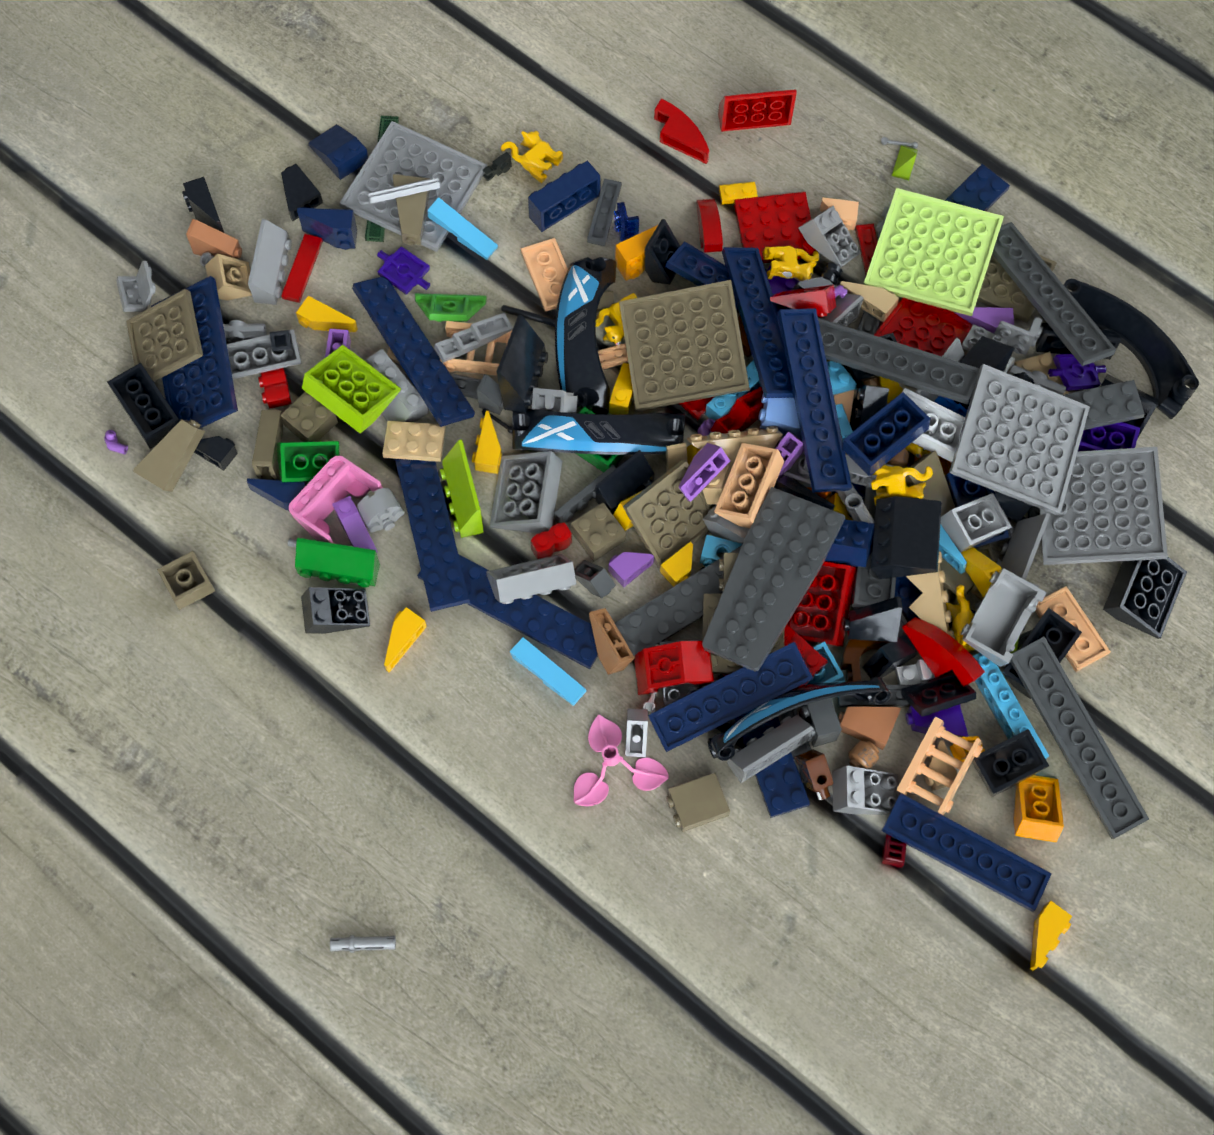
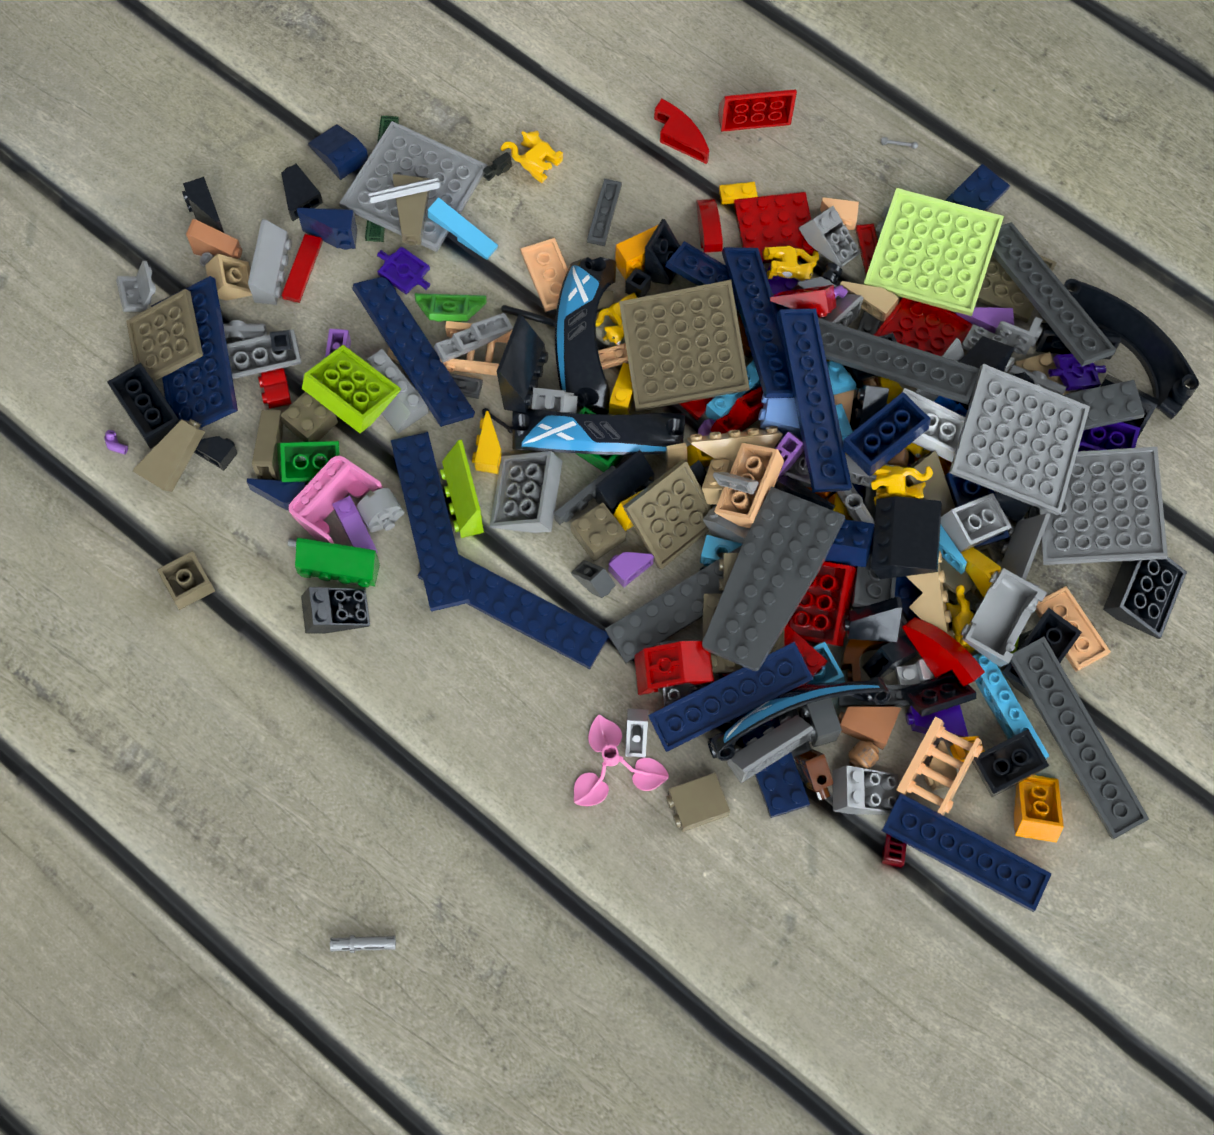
(322, 317): yellow slope -> none
(405, 631): yellow slope -> none
(414, 441): tan plate -> none
(489, 395): dark grey slope -> none
(532, 578): slope -> none
(547, 671): medium azure slope -> none
(555, 540): red brick -> none
(564, 196): dark blue brick -> none
(610, 645): medium nougat slope -> none
(625, 225): clear blue bracket -> none
(638, 283): none -> black brick
(650, 703): white hand -> none
(678, 566): yellow slope -> none
(703, 470): medium lavender slope -> none
(736, 482): none -> light grey slope
(904, 162): lime slope -> none
(1047, 929): yellow slope -> none

